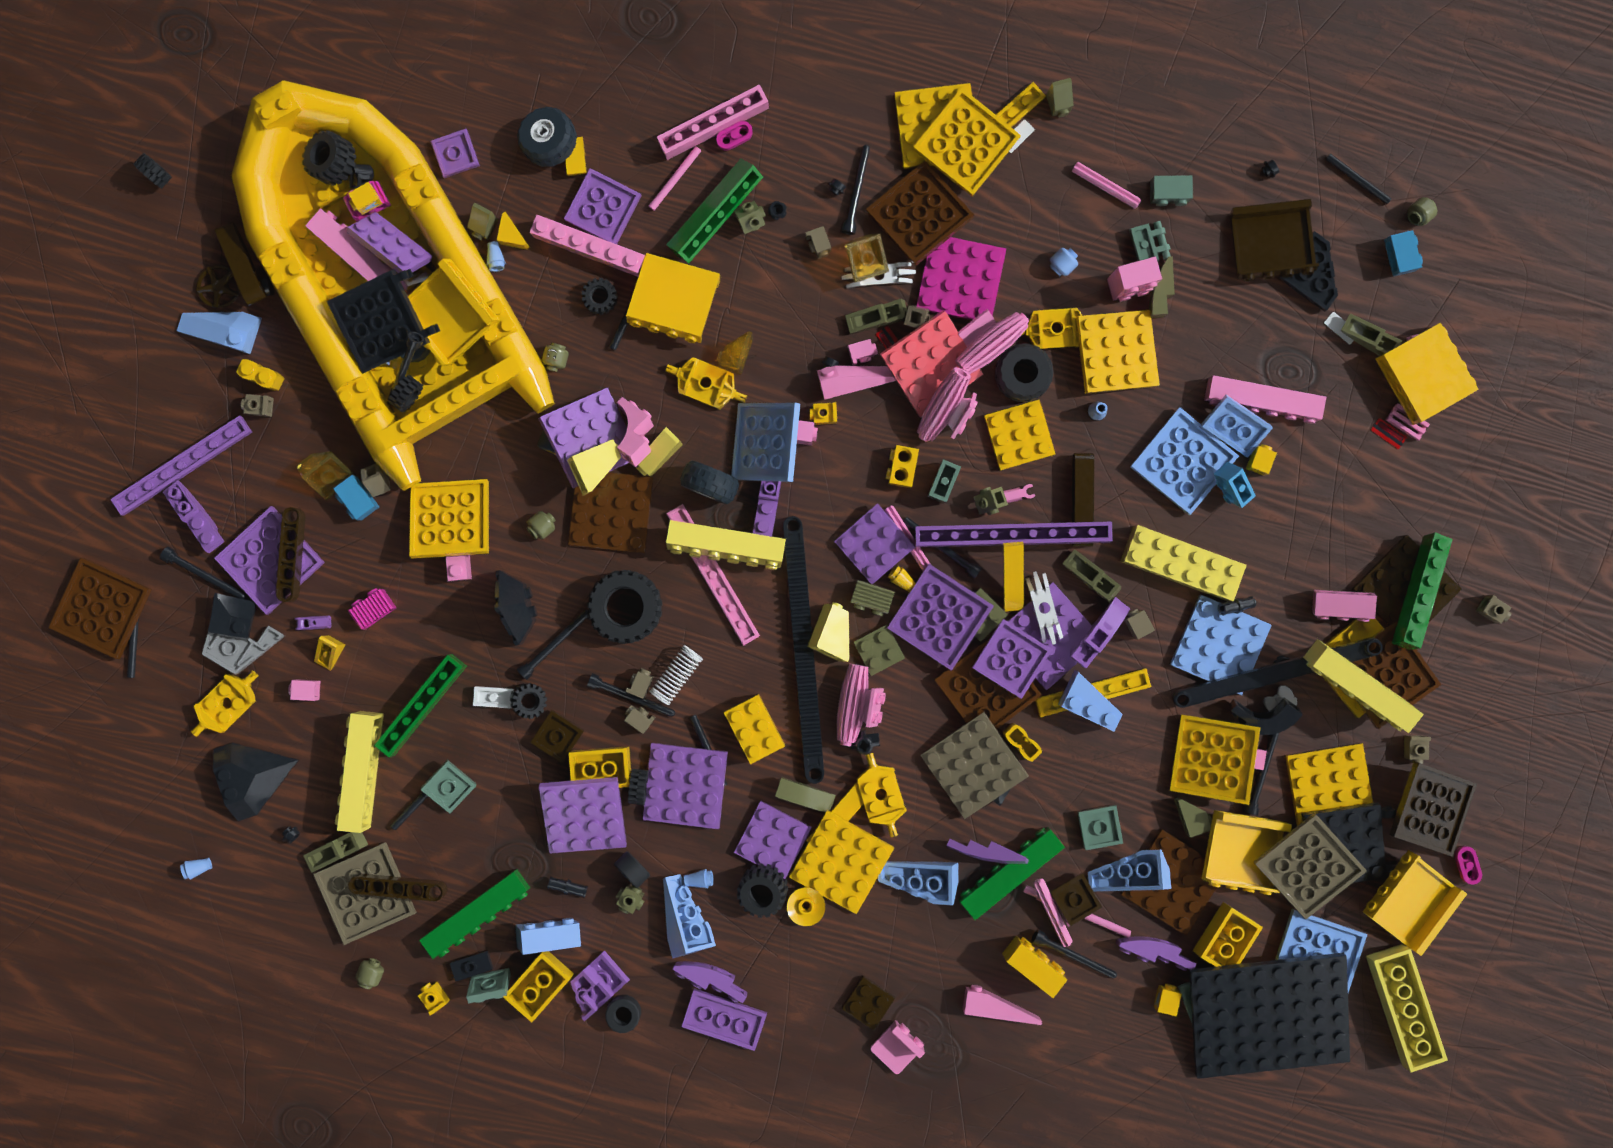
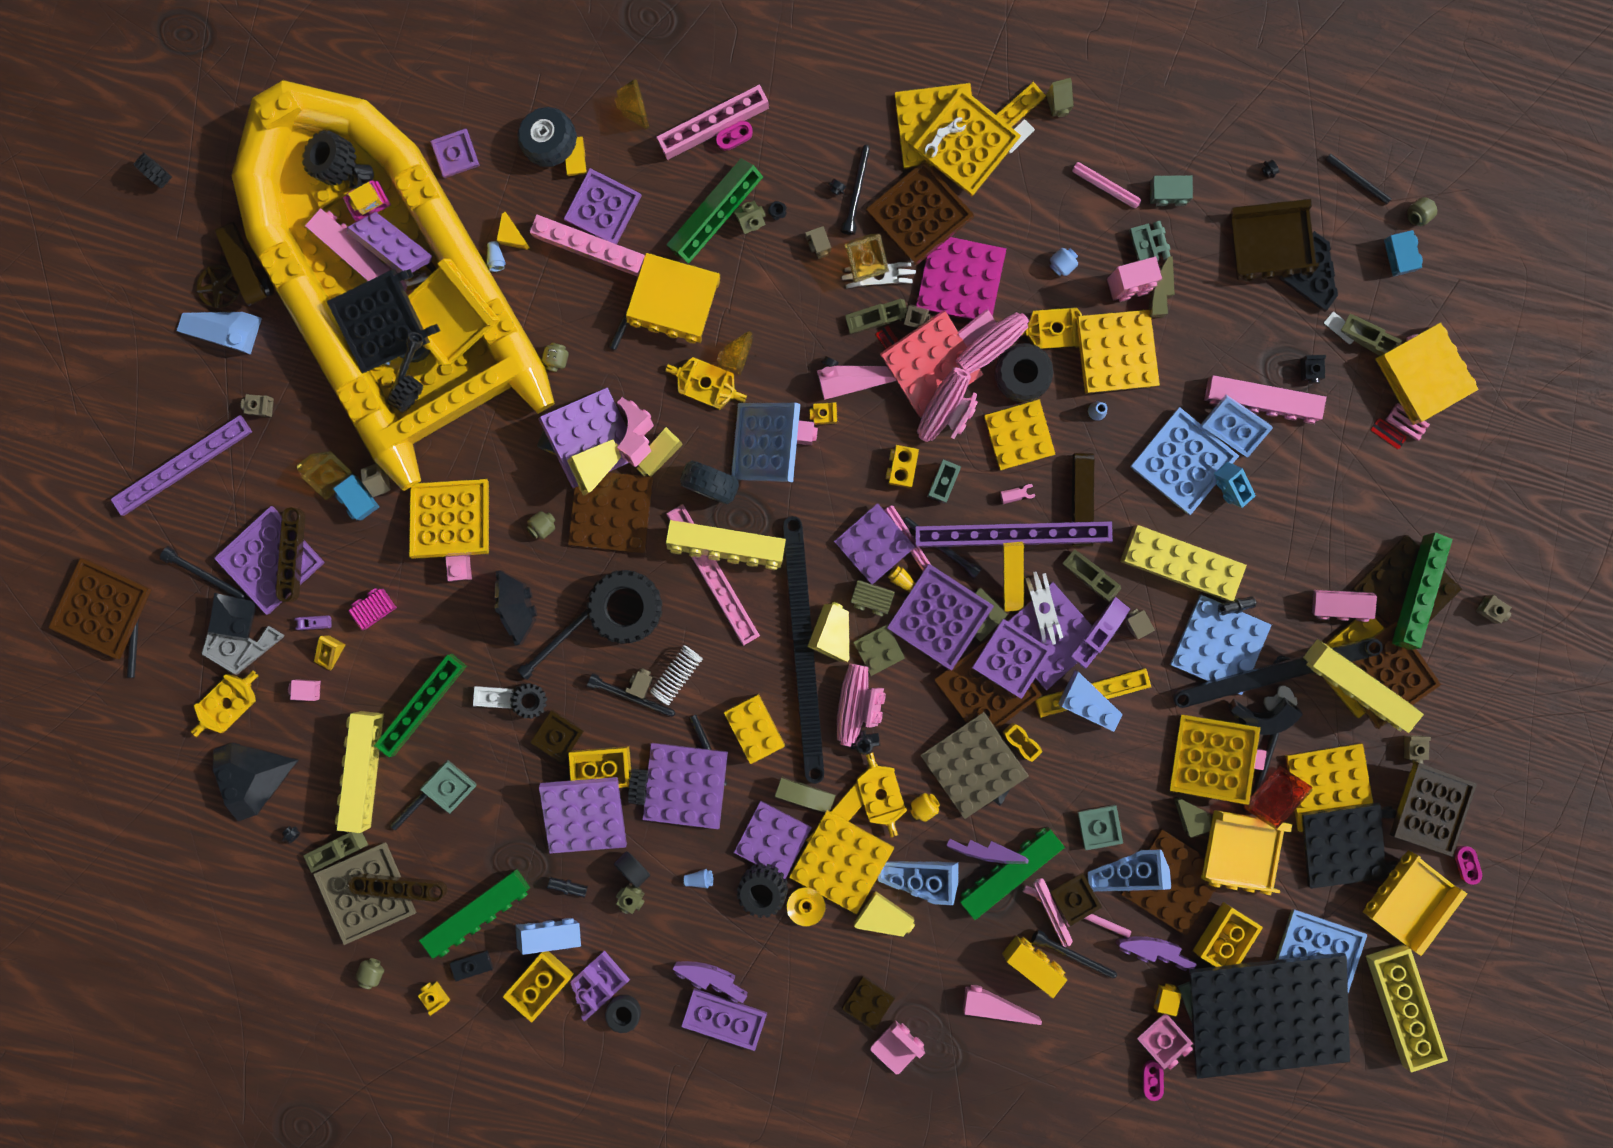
(194, 515): medium lavender slope -> none
(195, 867): light blue cone -> none
(261, 375): yellow brick -> none
(481, 222): olive slope -> none
(488, 986): sand green plate -> none
(603, 307): black tyre -> none
(631, 103): none -> clear yellow slope
(639, 718): dark tan brick -> none
(675, 177): bright pink bar -> none
(685, 926): light blue wedge -> none
(767, 508): medium lavender slope -> none
(862, 351): bright pink brick -> none
(884, 917): none -> light yellow slope
(925, 807): none -> yellow head
(952, 128): none -> white piece
(990, 500): olive brick -> none
(1153, 1079): none -> dark pink plate
(1166, 1042): none -> bright pink plate
(1261, 460): yellow brick -> none
(1278, 797): none -> clear red plate
(1307, 372): none -> black brick
(1310, 866): dark tan plate -> none

